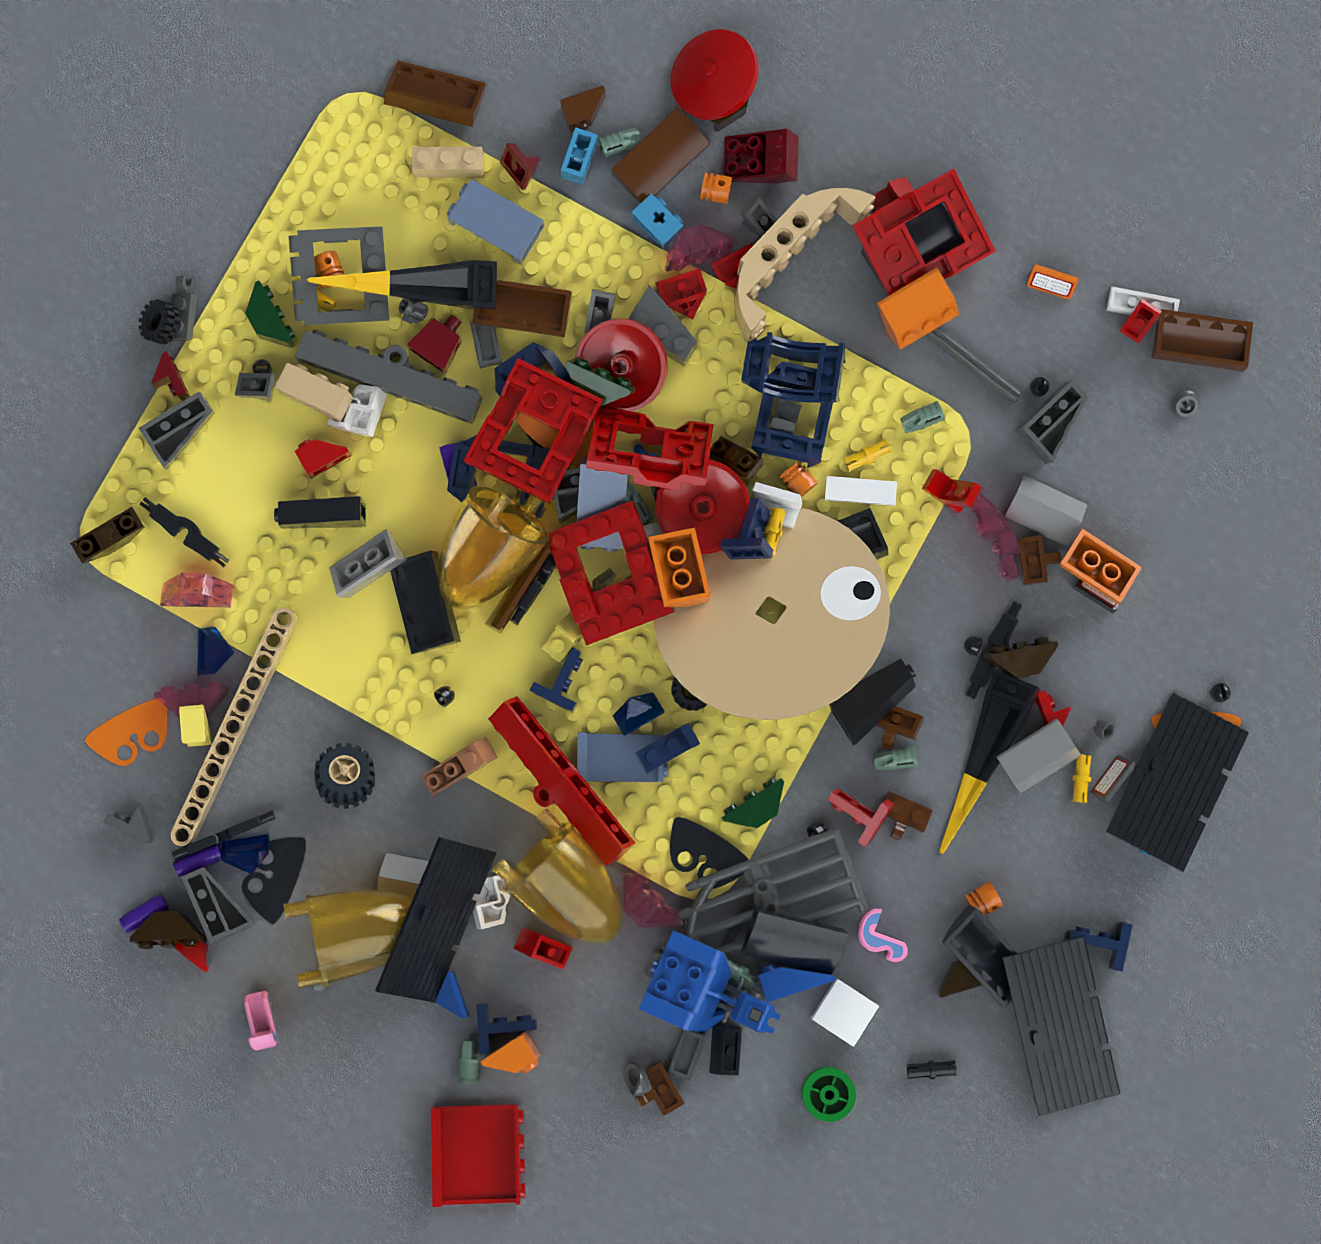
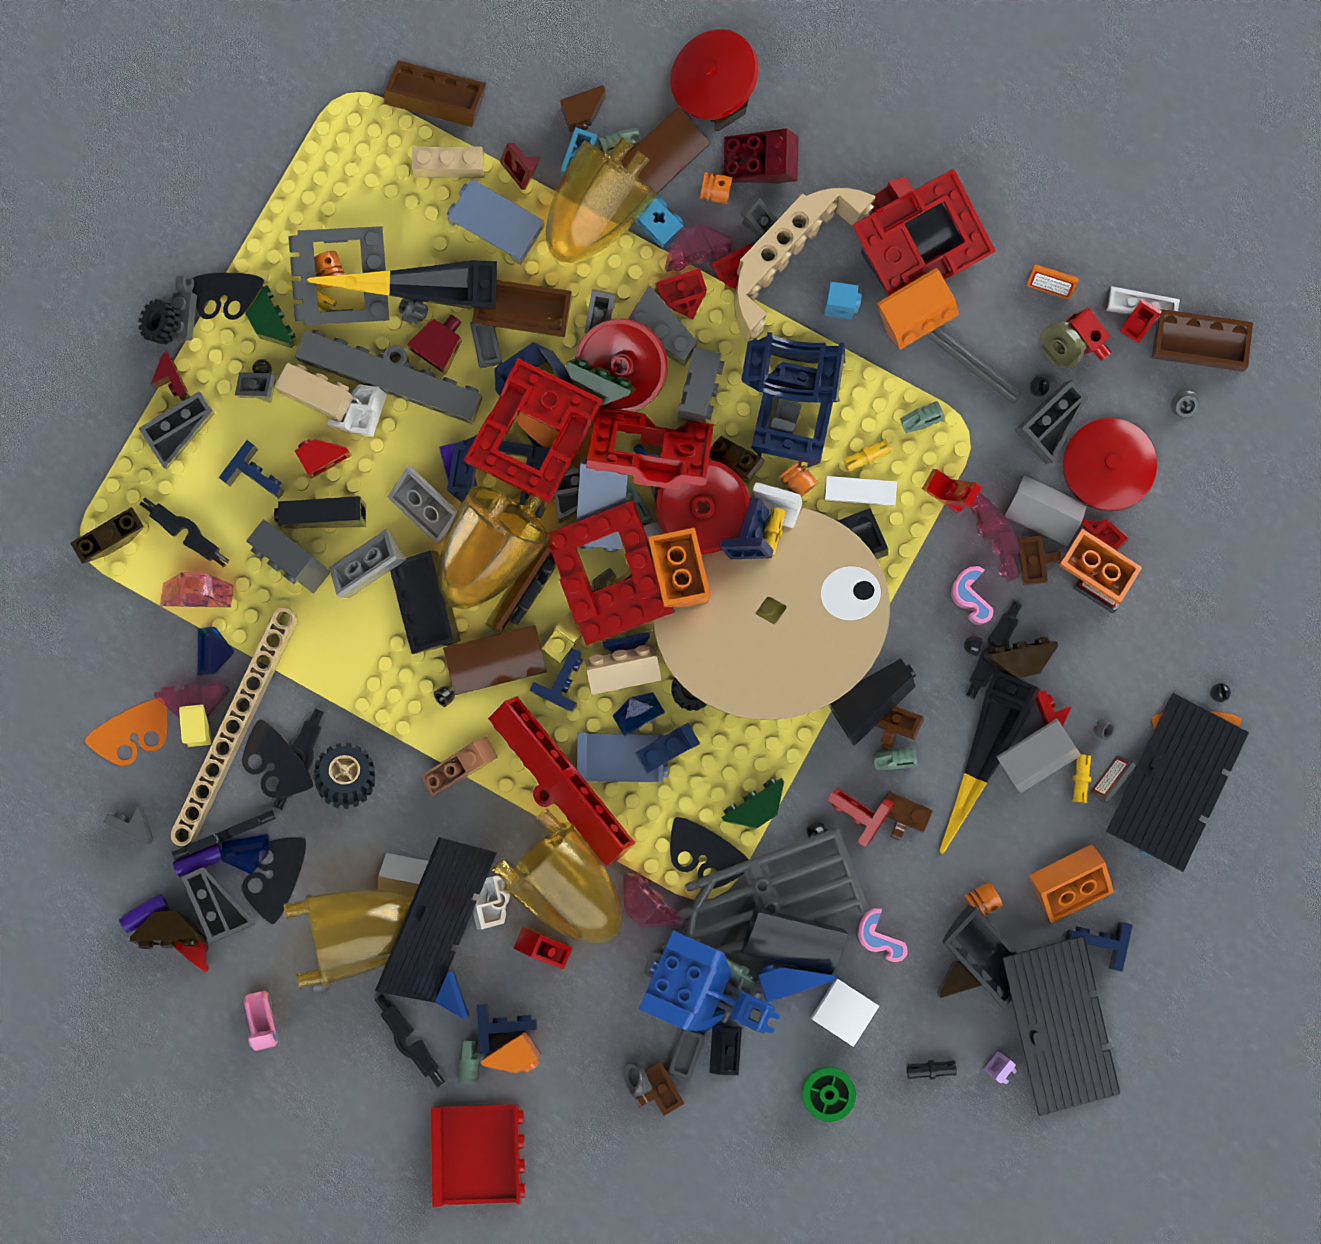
(235, 286): none -> black piece
(252, 470): none -> dark blue bracket
(274, 749): none -> black piece
(287, 556): none -> dark grey wedge
(304, 747): none -> black piece
(418, 1051): none -> black piece
(423, 504): none -> light grey slope
(495, 660): none -> reddish brown slope
(596, 201): none -> clear yellow windscreen
(622, 669): none -> tan brick
(626, 643): none -> clear blue slope
(700, 386): none -> dark grey wedge
(842, 300): none -> dark azure brick
(968, 599): none -> bright pink animal
(1000, 1067): none -> lavender tile
(1071, 883): none -> orange slope
(1073, 345): none -> olive plate
(1091, 331): none -> red torso
(1105, 532): none -> red slope
(1109, 464): none -> red dish

